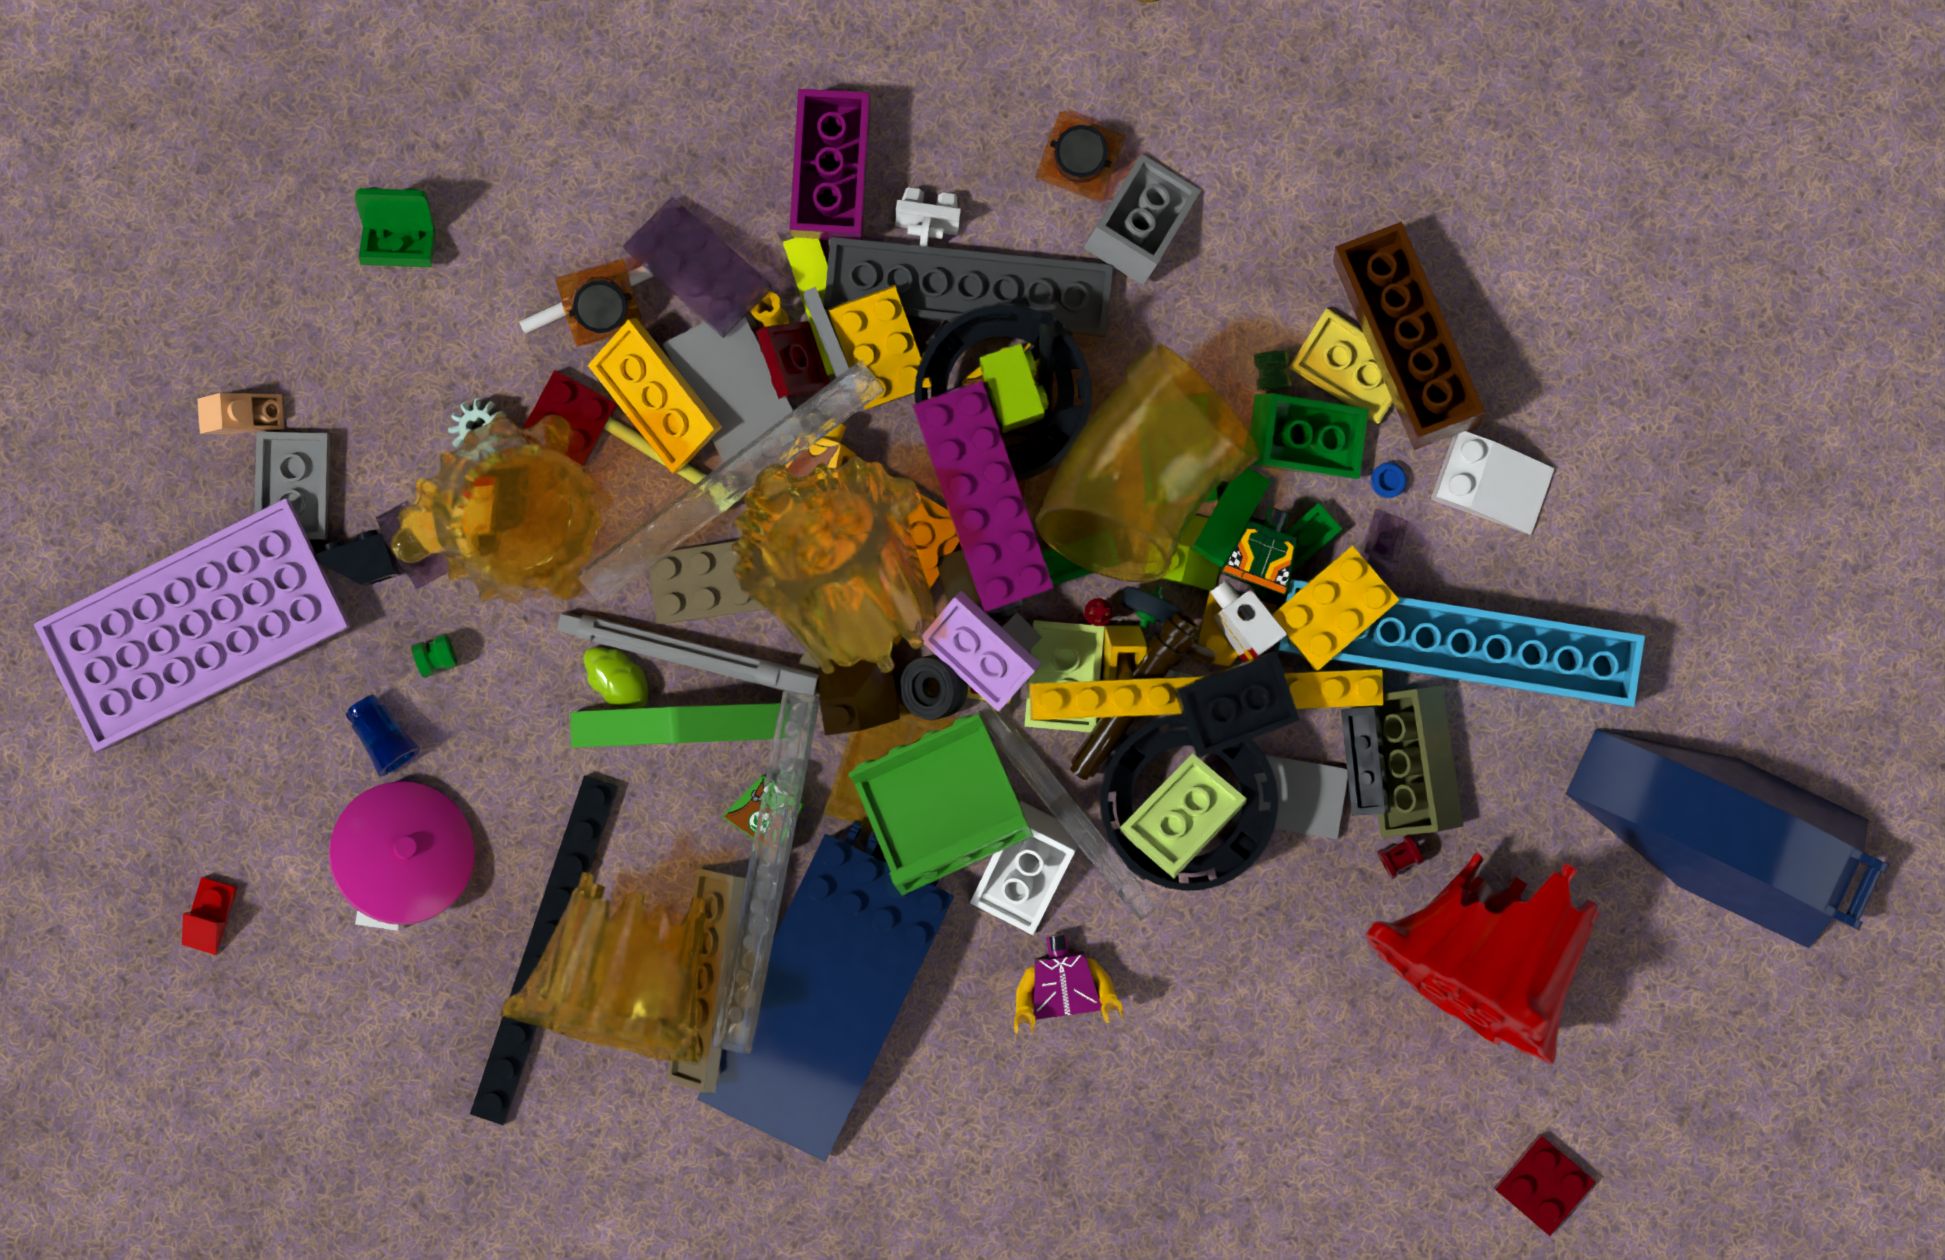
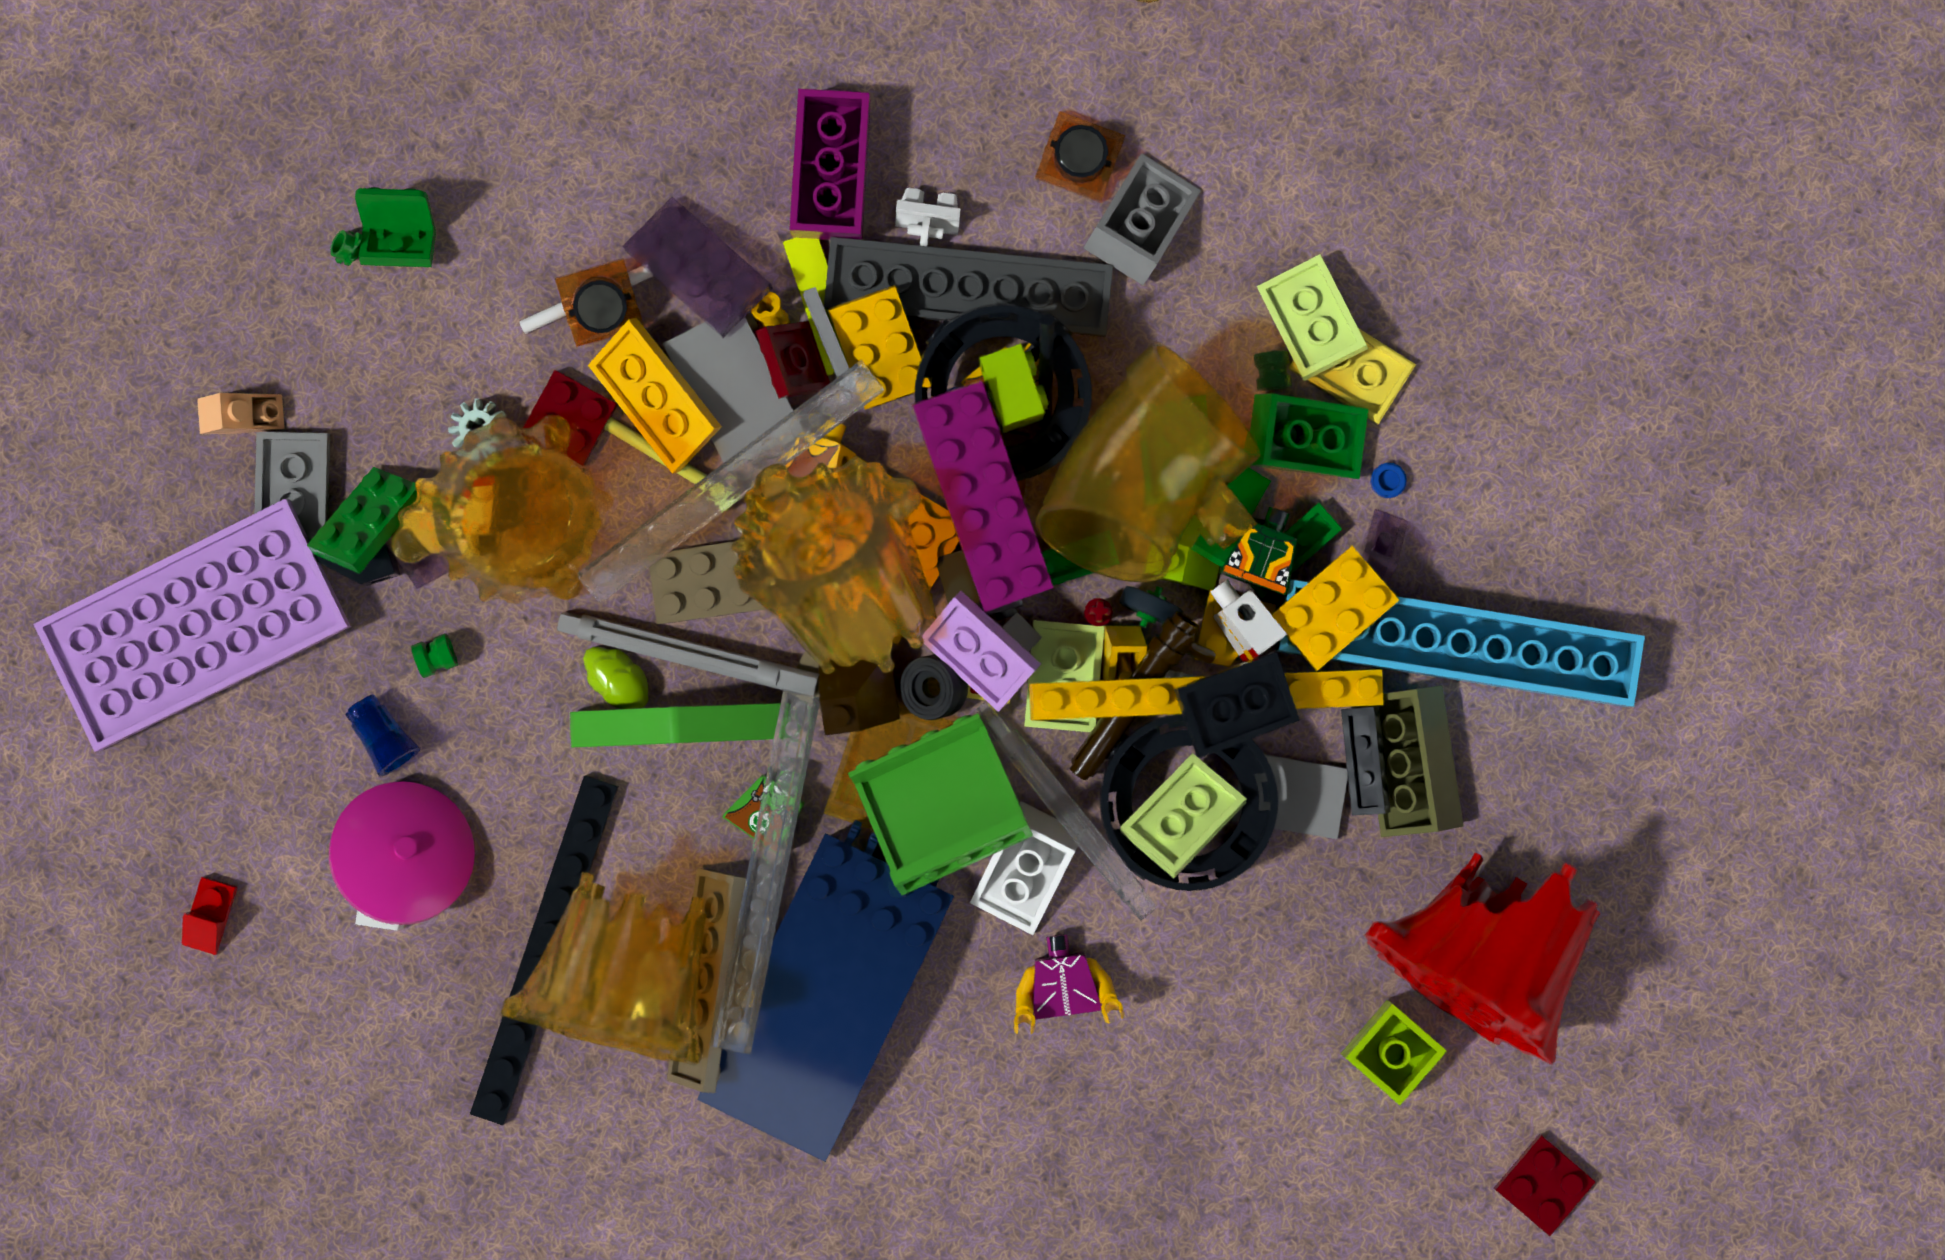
(346, 247): none -> green plate
(364, 520): none -> green plate
(1222, 515): none -> clear yellow slope
(1312, 317): none -> yellowish green plate
(1393, 1052): none -> lime brick
(1400, 856): dark red bush -> none
(1408, 336): reddish brown brick -> none
(1492, 482): white slope -> none
(1730, 832): dark blue windscreen -> none

